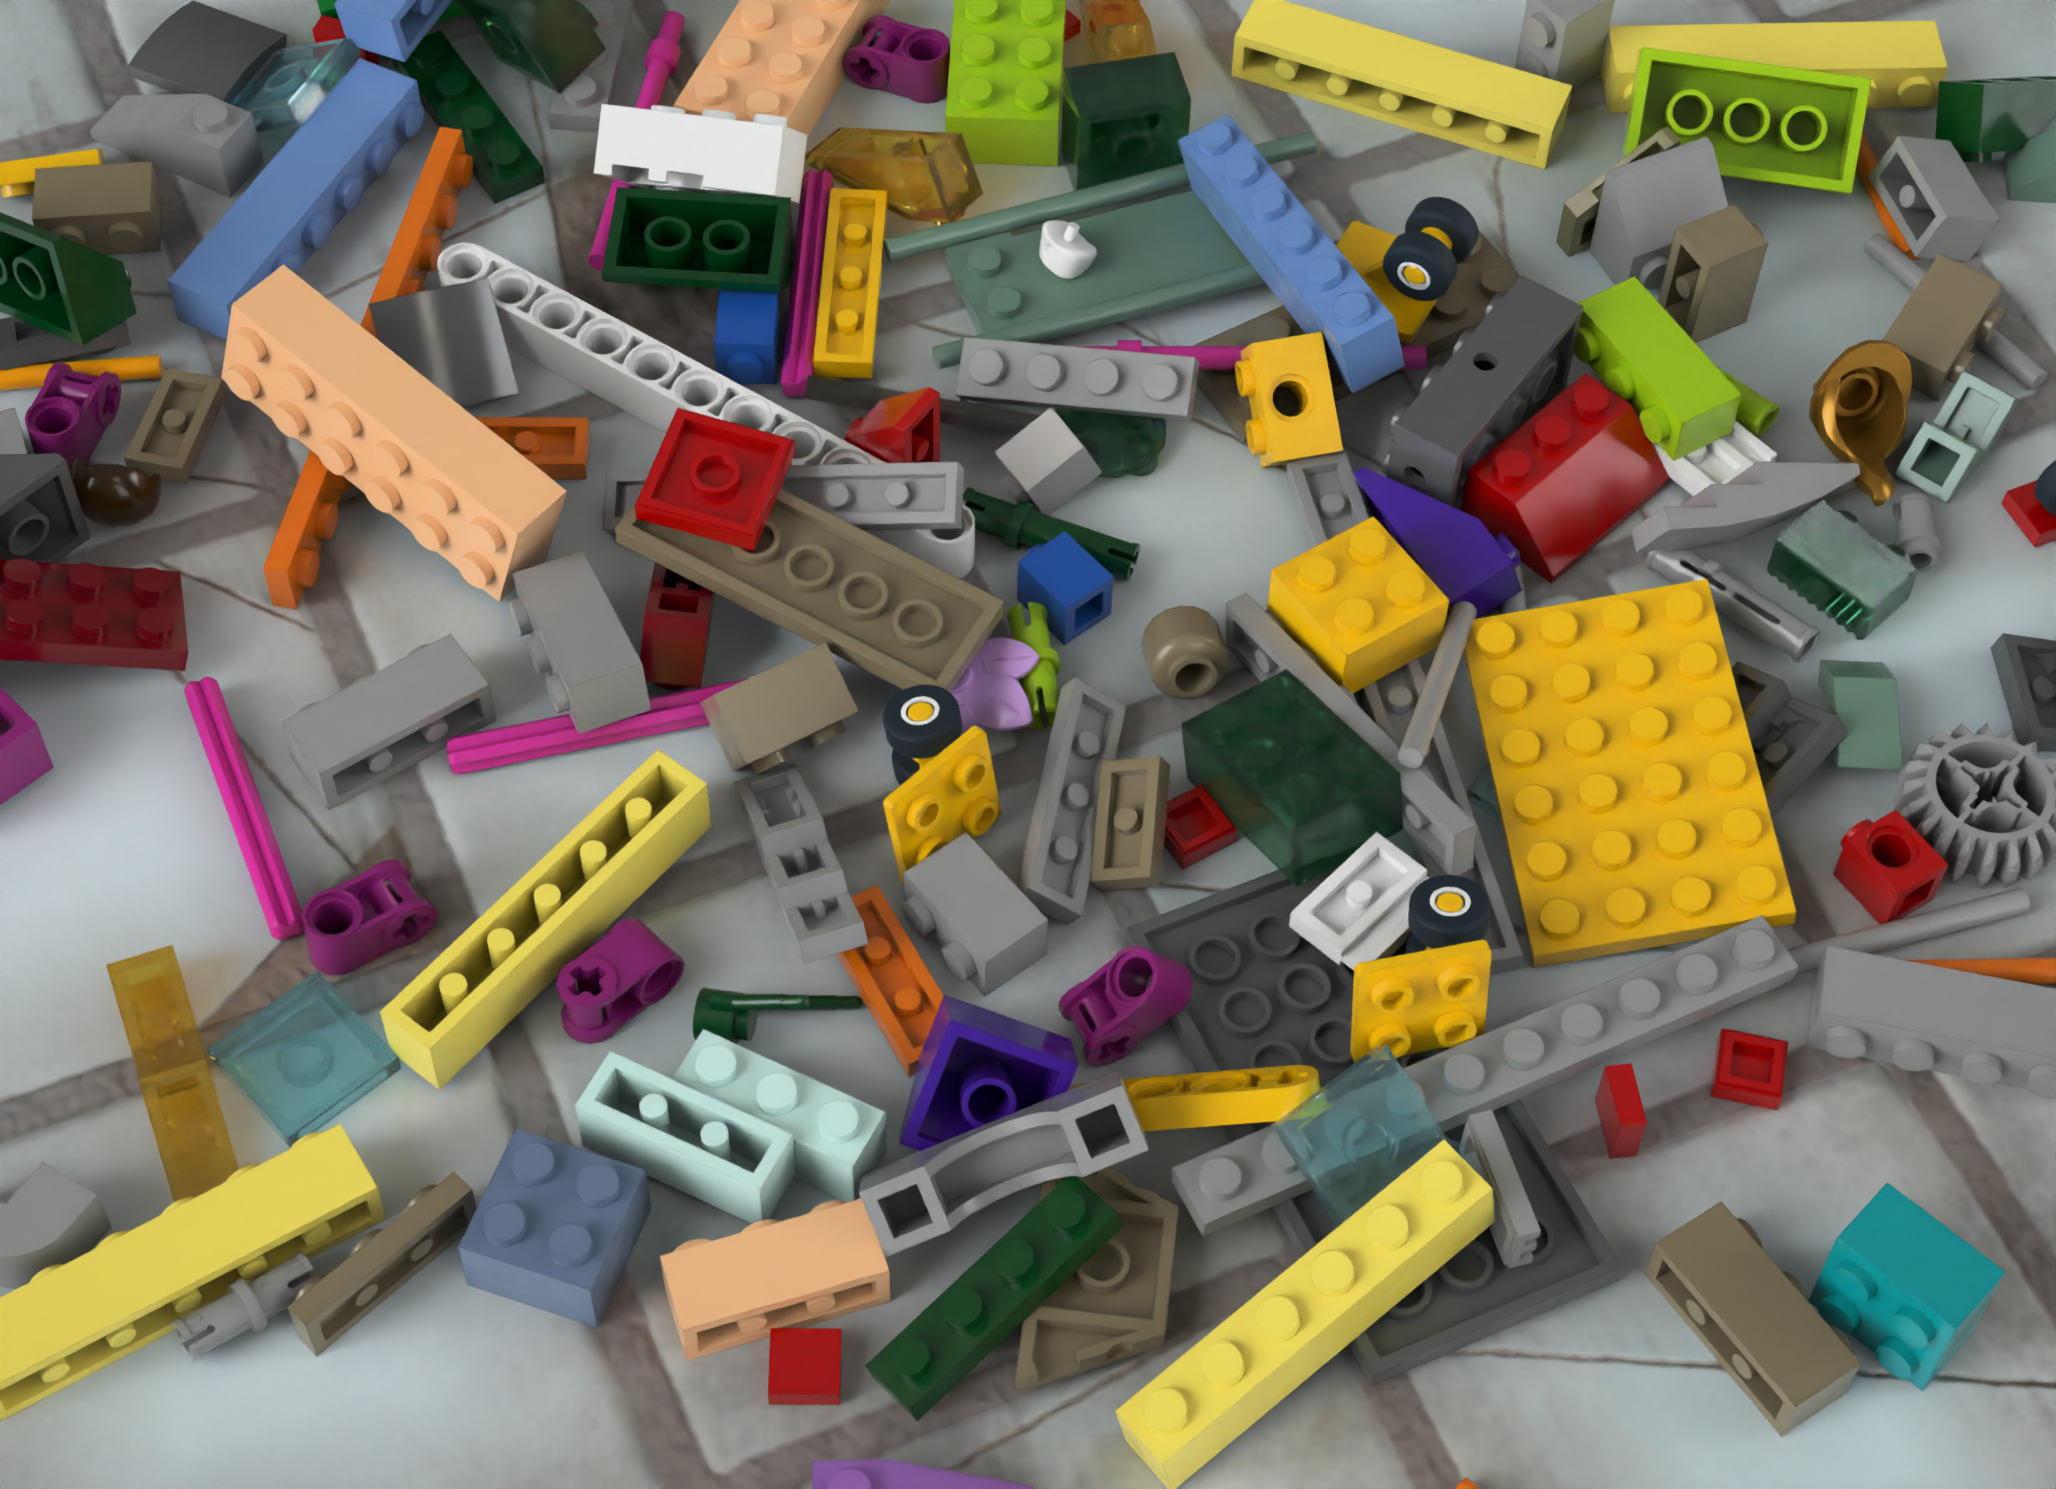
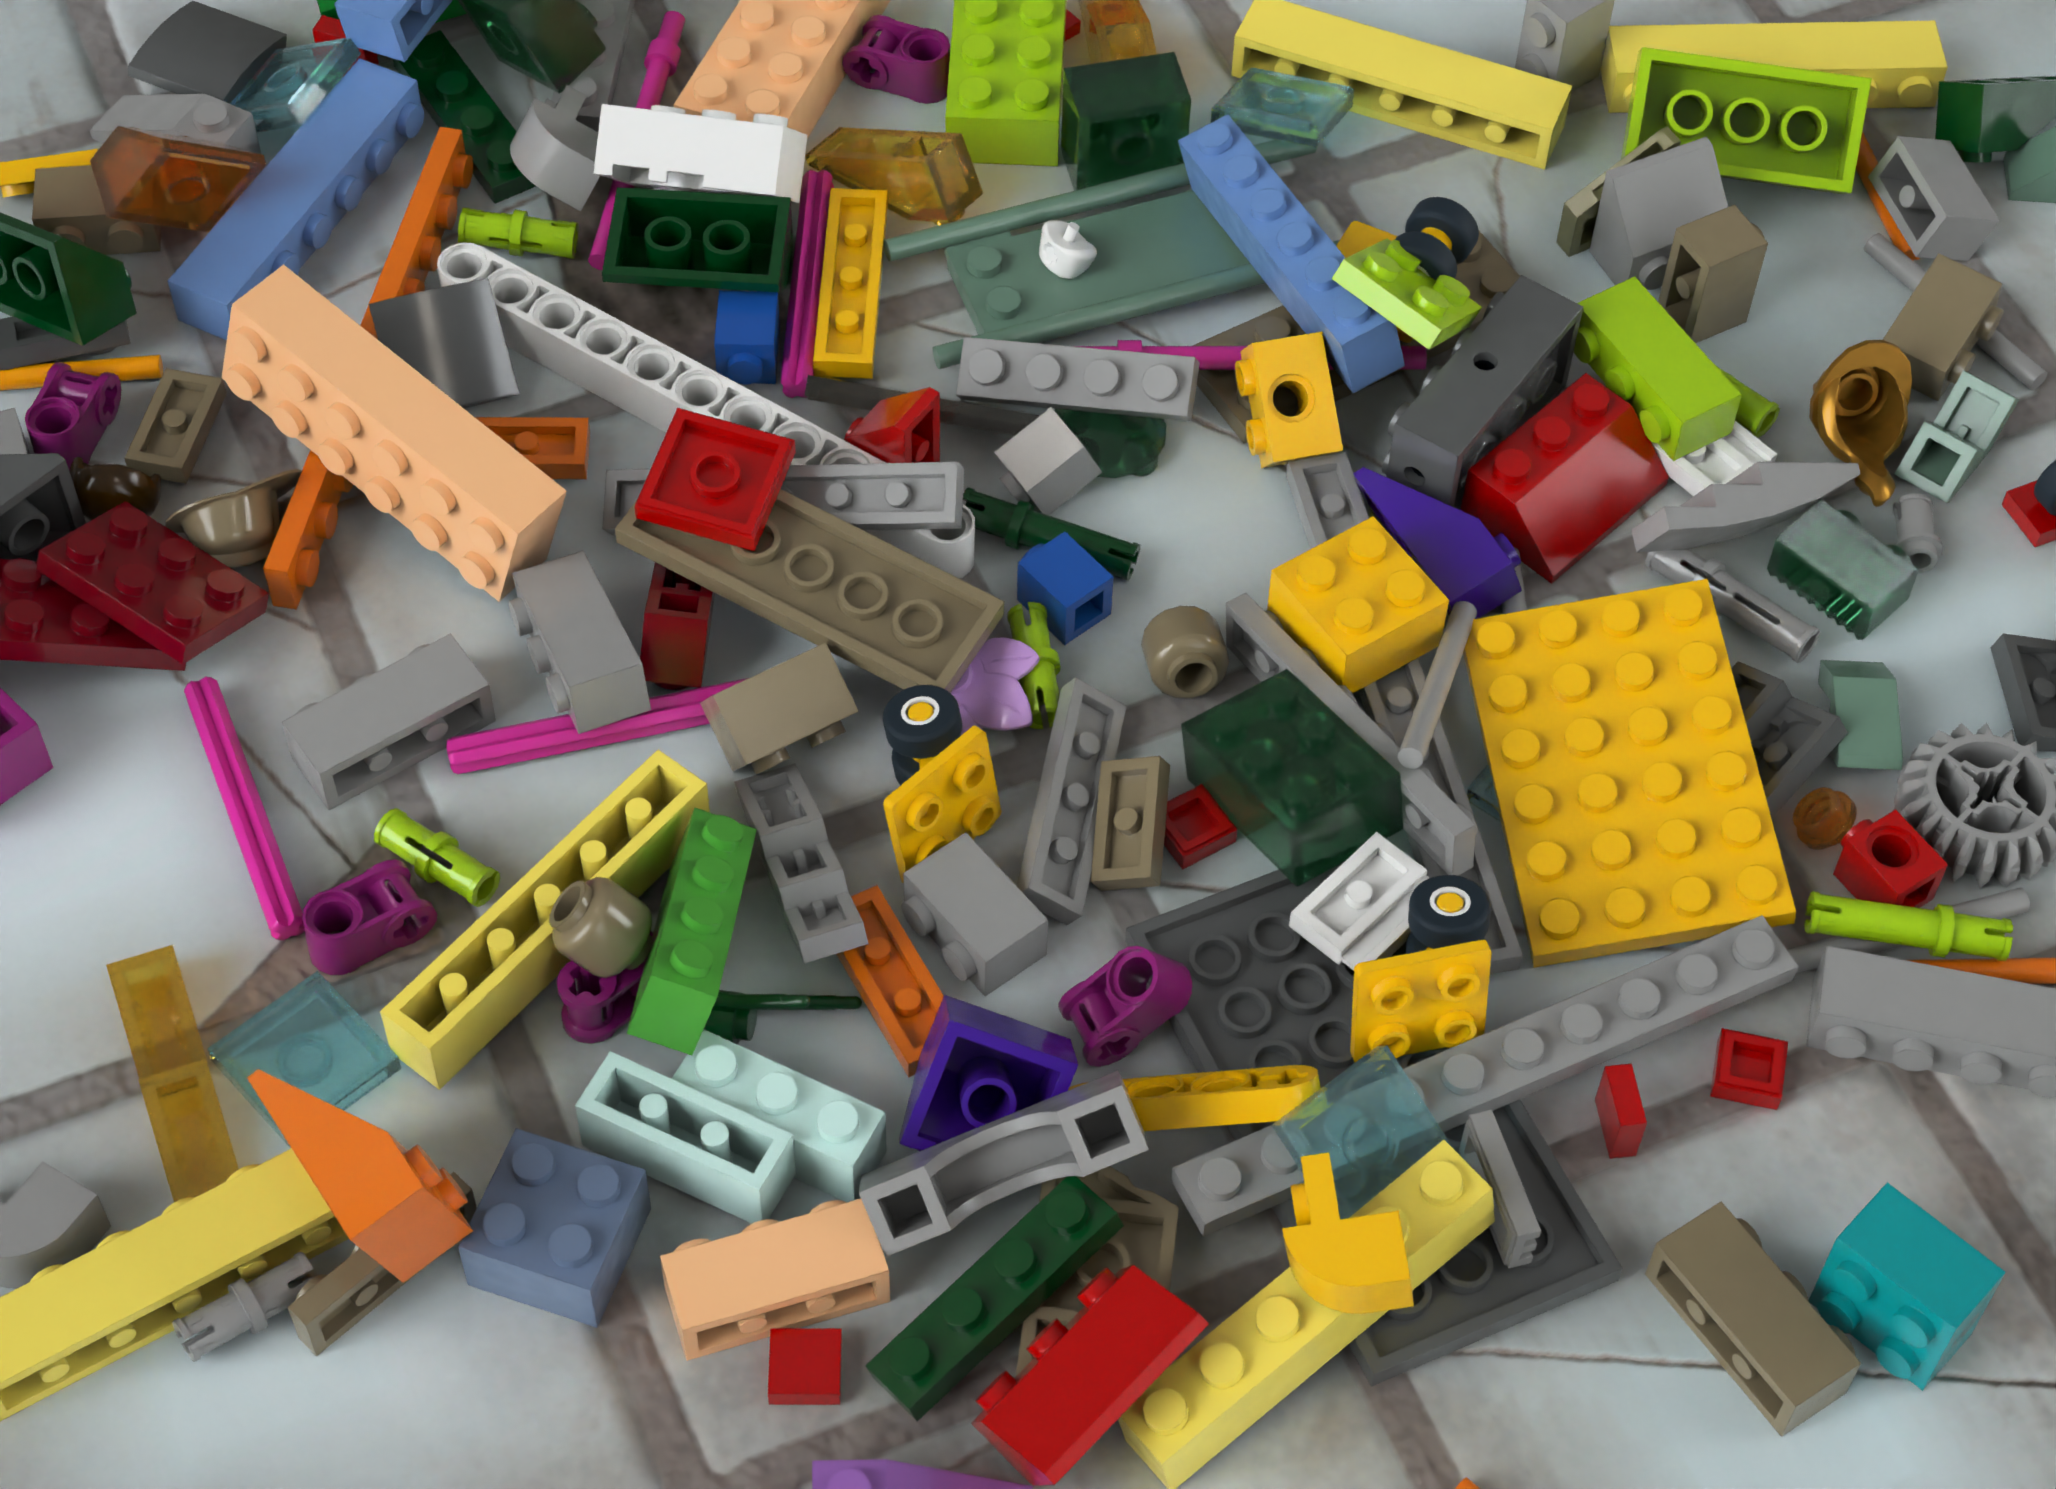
(153, 582): none -> dark red plate
(171, 178): none -> clear orange slope
(237, 524): none -> dark tan piece
(380, 1192): none -> orange slope
(467, 875): none -> lime pin
(518, 232): none -> lime pin
(557, 149): none -> light grey brick
(601, 927): none -> dark tan head
(692, 932): none -> bright green brick
(1085, 1373): none -> red slope
(1285, 106): none -> clear light blue tile
(1346, 1262): none -> yellow brick
(1411, 300): none -> lime plate
(1824, 817): none -> clear orange plate
(1934, 929): none -> lime pin

